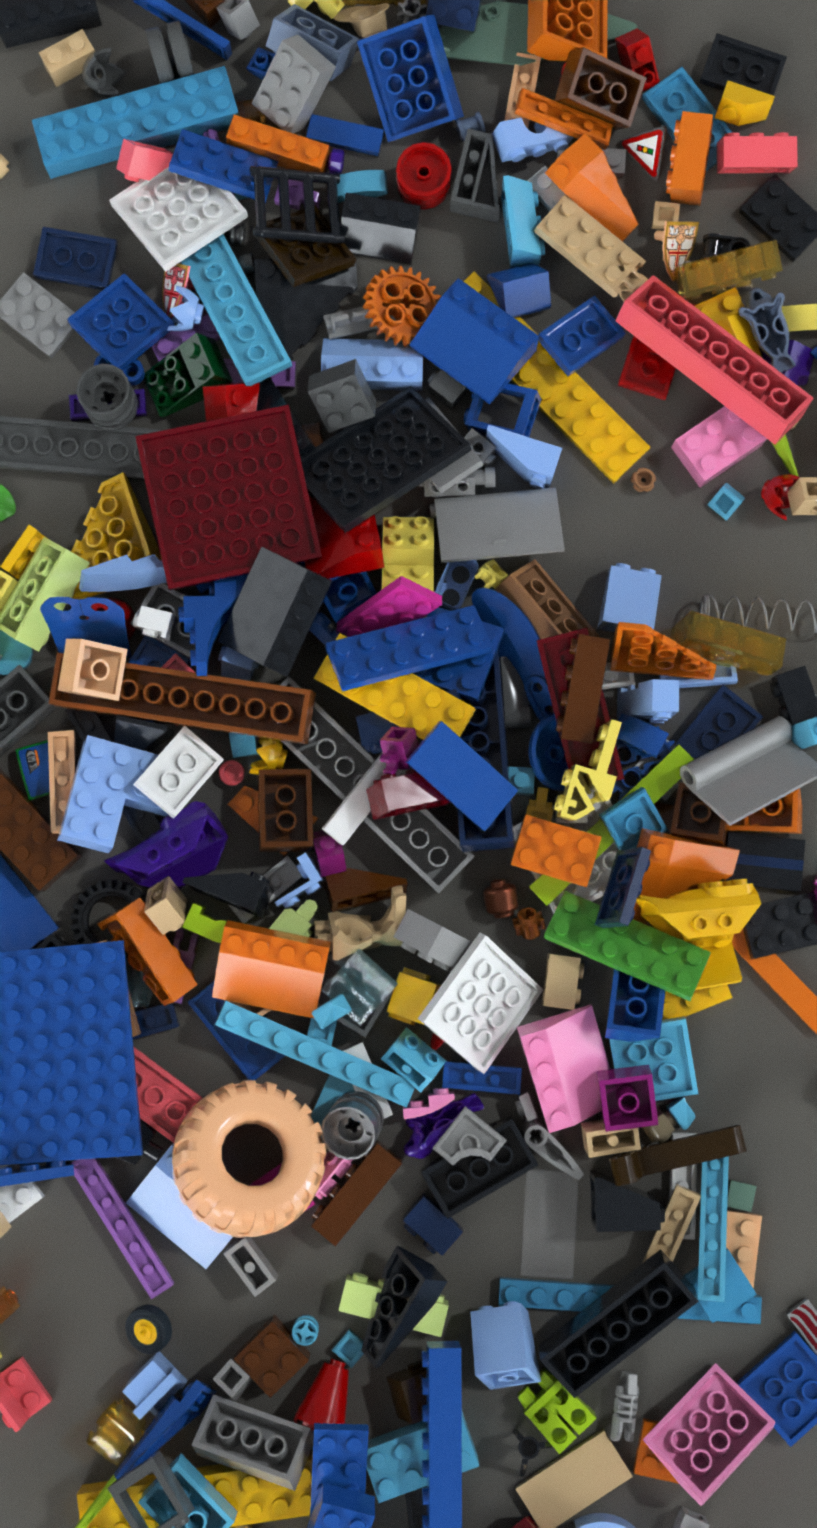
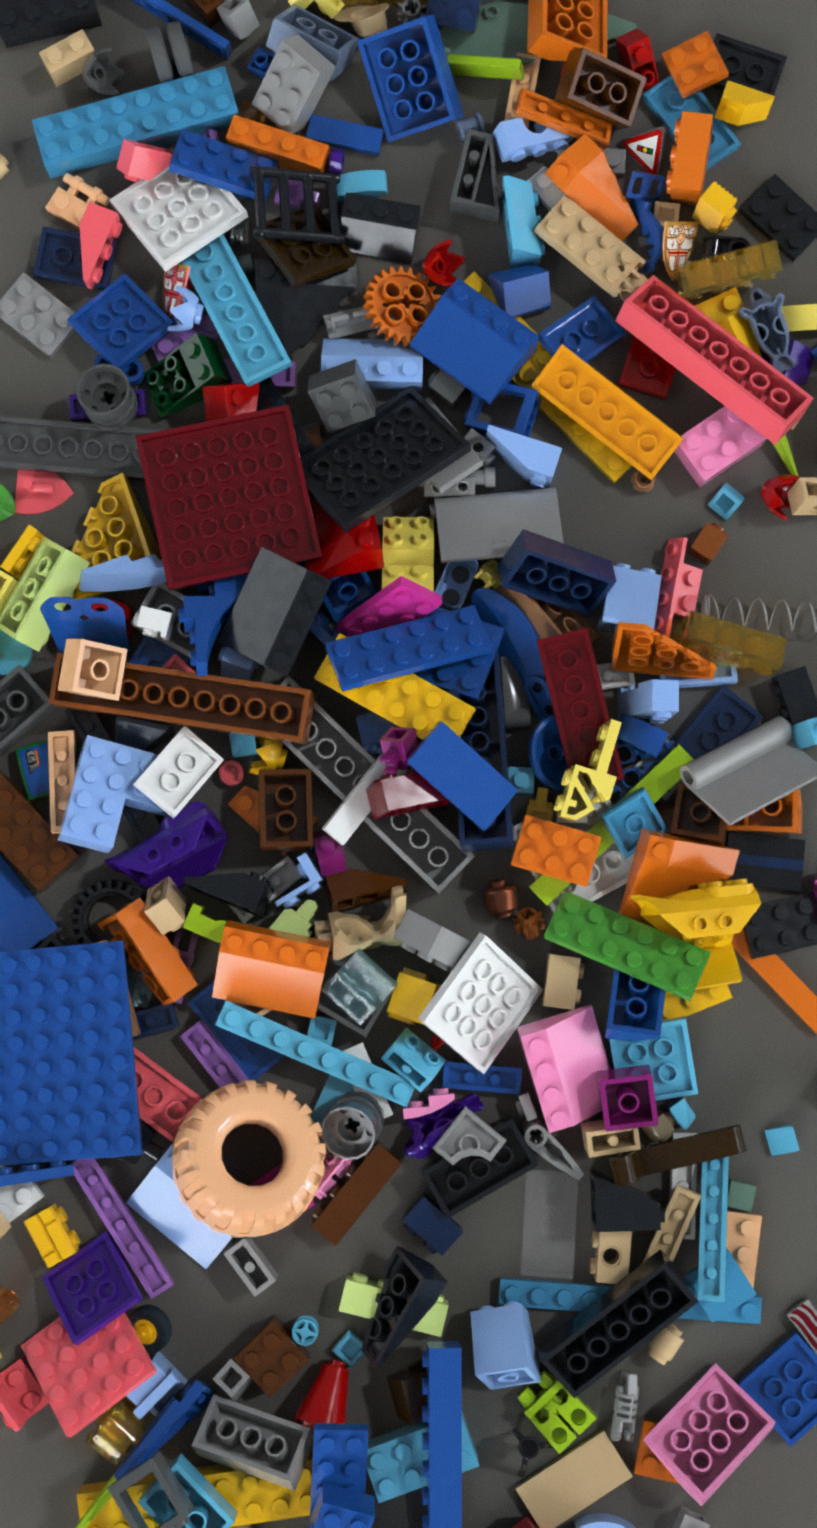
(39, 492): none -> coral shield
(52, 1234): none -> yellow brick
(69, 207): none -> light nougat plate
(88, 1377): none -> coral plate
(92, 1288): none -> dark purple plate
(97, 234): none -> coral slope
(213, 1055): none -> medium lavender plate
(331, 1011): medium azure slope -> none
(423, 175): red wheel -> none
(440, 264): none -> red piece
(486, 67): none -> lime tile
(556, 573): none -> dark blue brick
(584, 688): reddish brown brick -> none
(607, 412): none -> light orange plate
(610, 1270): none -> tan brick
(623, 888): dark blue plate -> none
(650, 224): none -> blue piece
(666, 1344): none -> tan brick
(678, 586): none -> coral bracket
(695, 64): none -> orange plate
(708, 543): none -> dark orange brick
(715, 209): none -> yellow brick
(756, 153): coral brick -> none
(781, 1139): none -> medium azure slope

